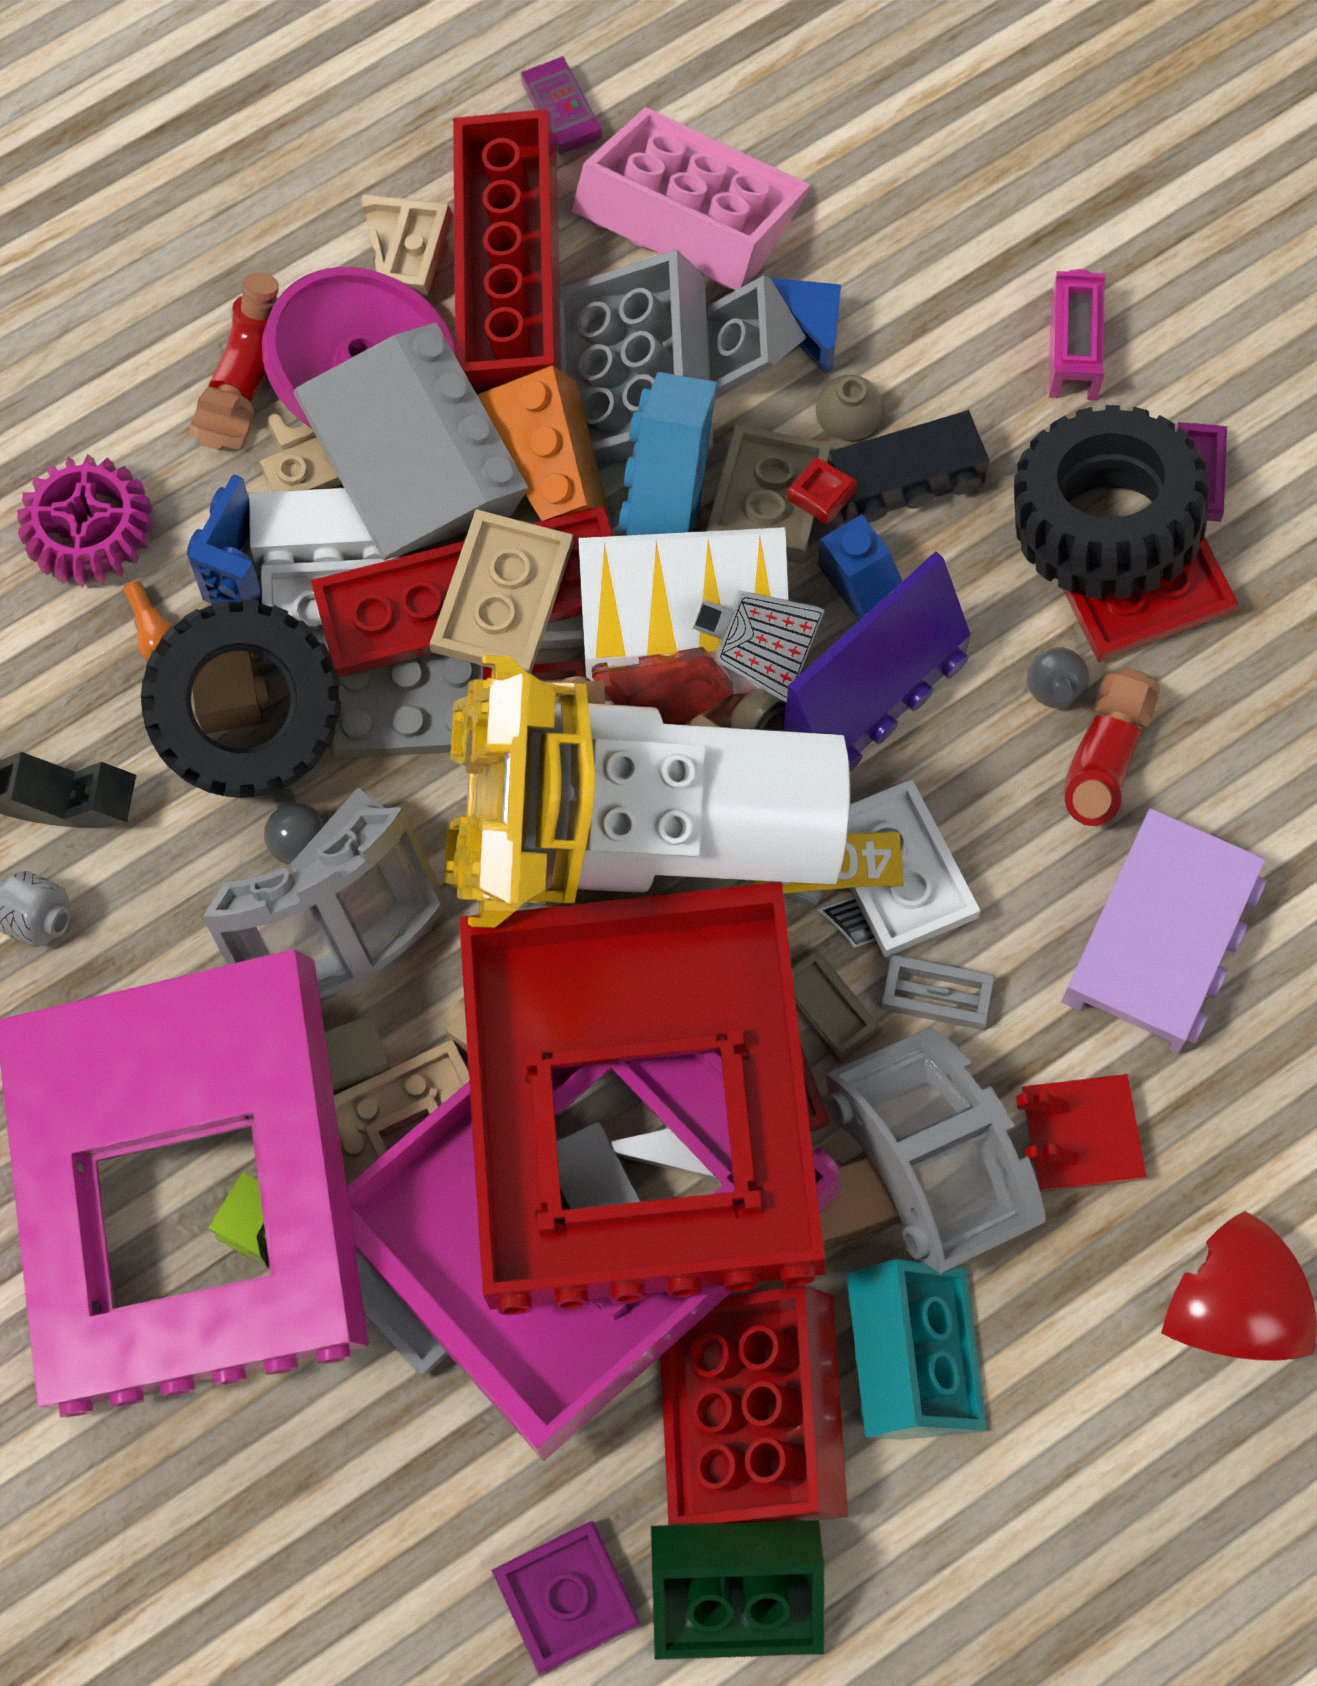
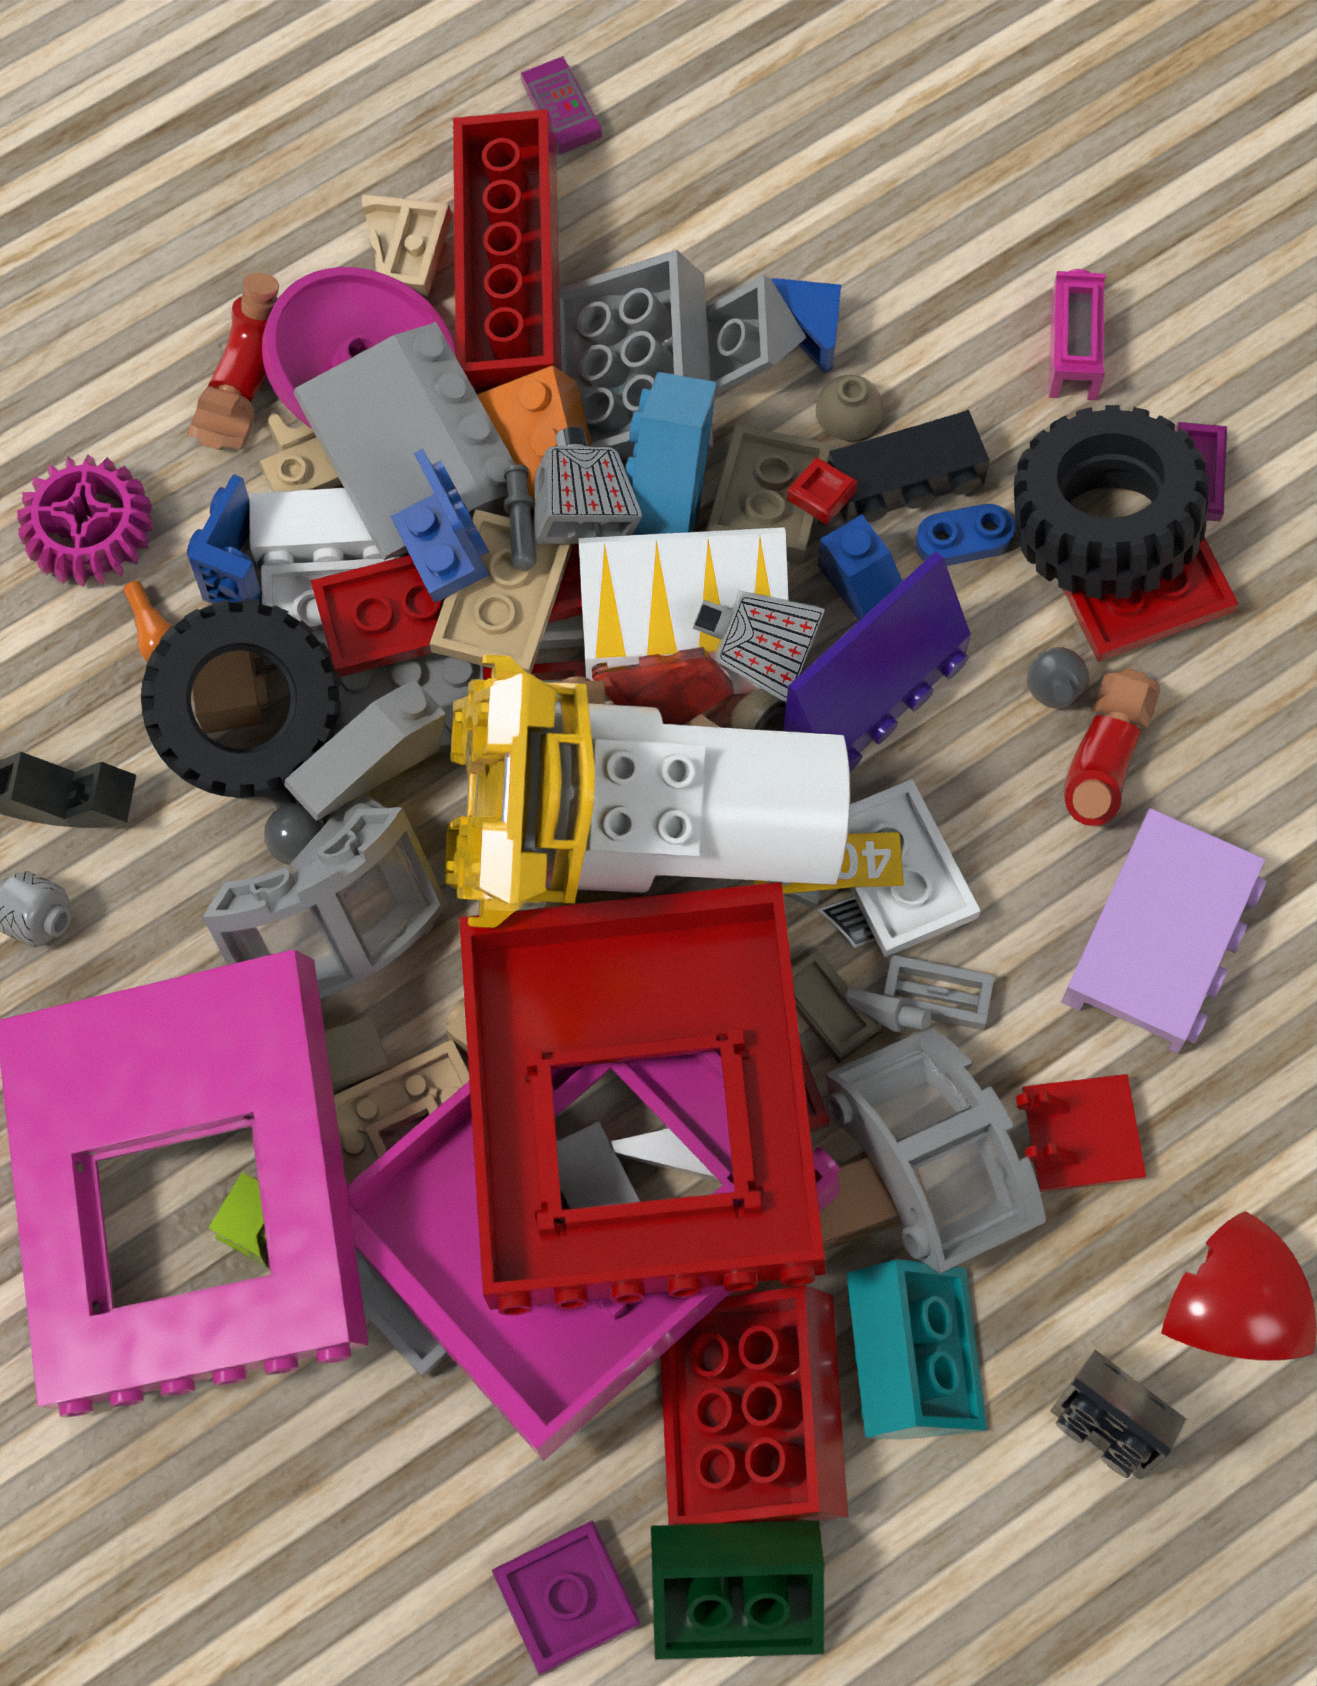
(370, 750): none -> light grey slope
(442, 535): none -> blue bracket
(519, 507): none -> dark grey piece
(582, 492): none -> light grey torso
(689, 195): bright pink slope -> none
(889, 1011): none -> light grey bar
(967, 536): none -> blue plate
(1117, 1417): none -> black slope

